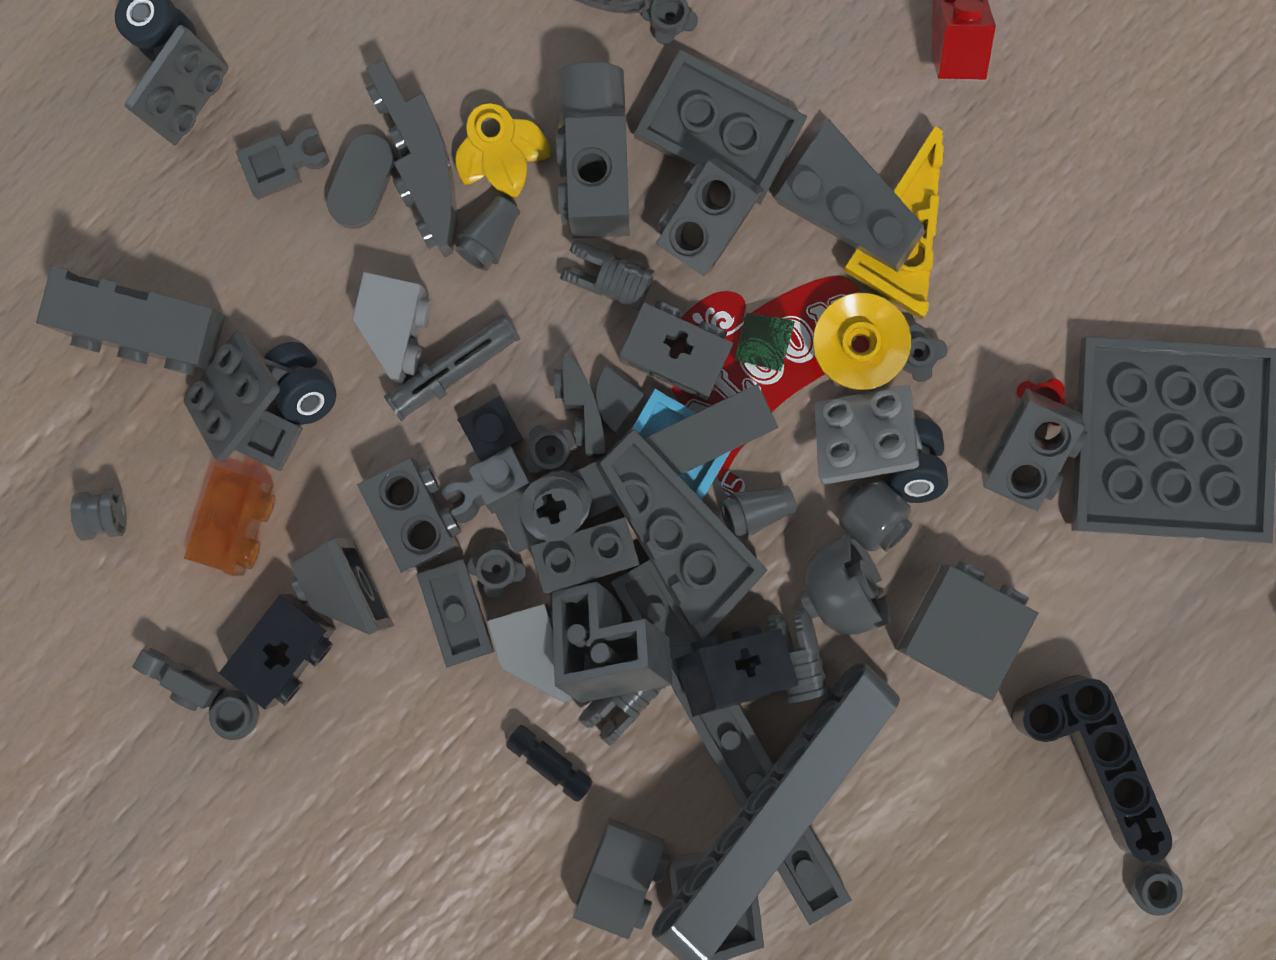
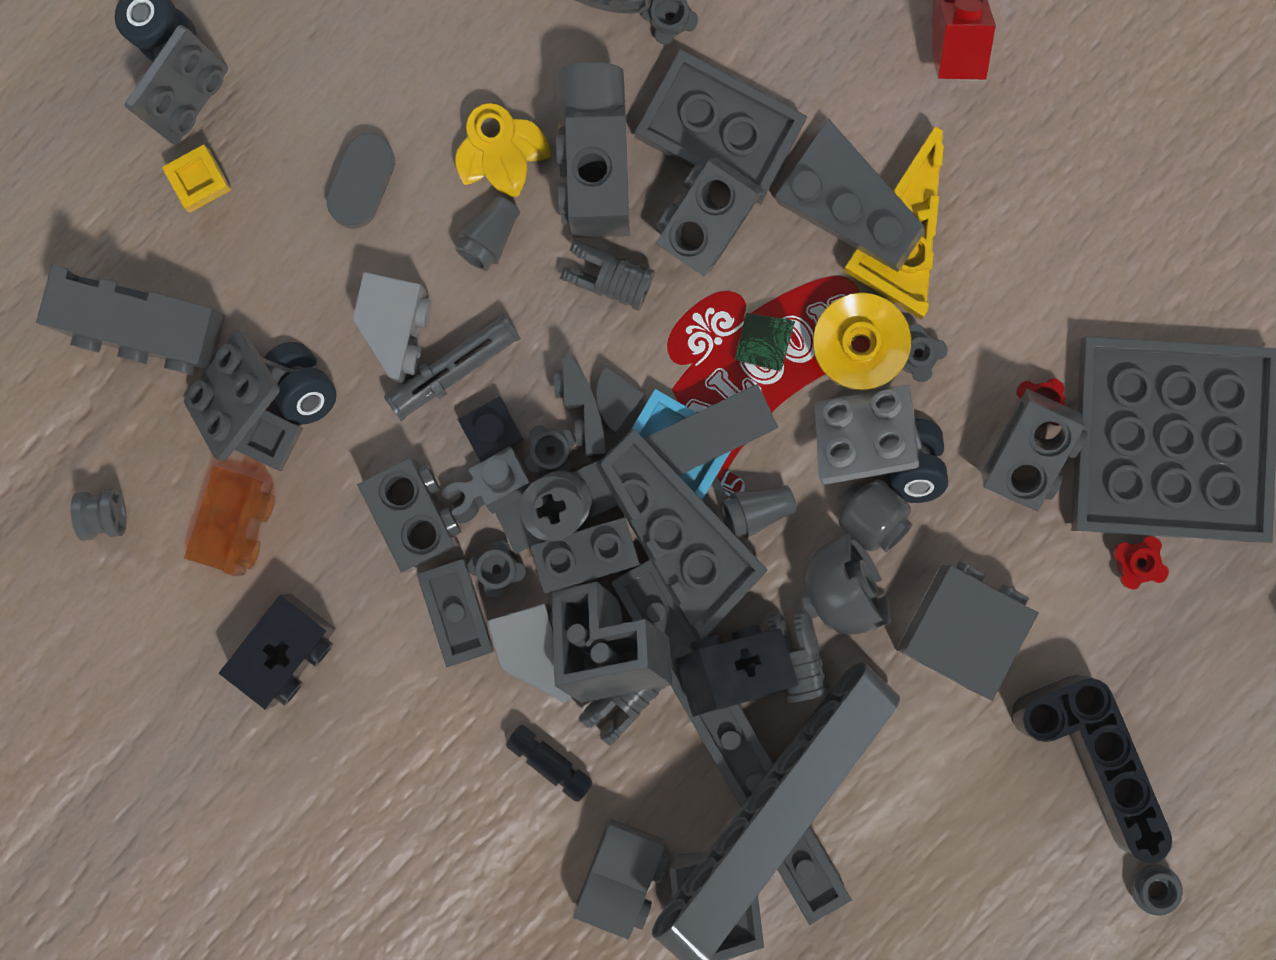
(187, 686): dark grey plate -> none
(196, 178): none -> yellow plate
(233, 715): dark grey plate -> none
(274, 164): dark grey plate -> none
(340, 586): dark grey slope -> none
(427, 170): dark grey slope -> none
(648, 353): dark grey brick -> none
(1127, 558): none -> red plate

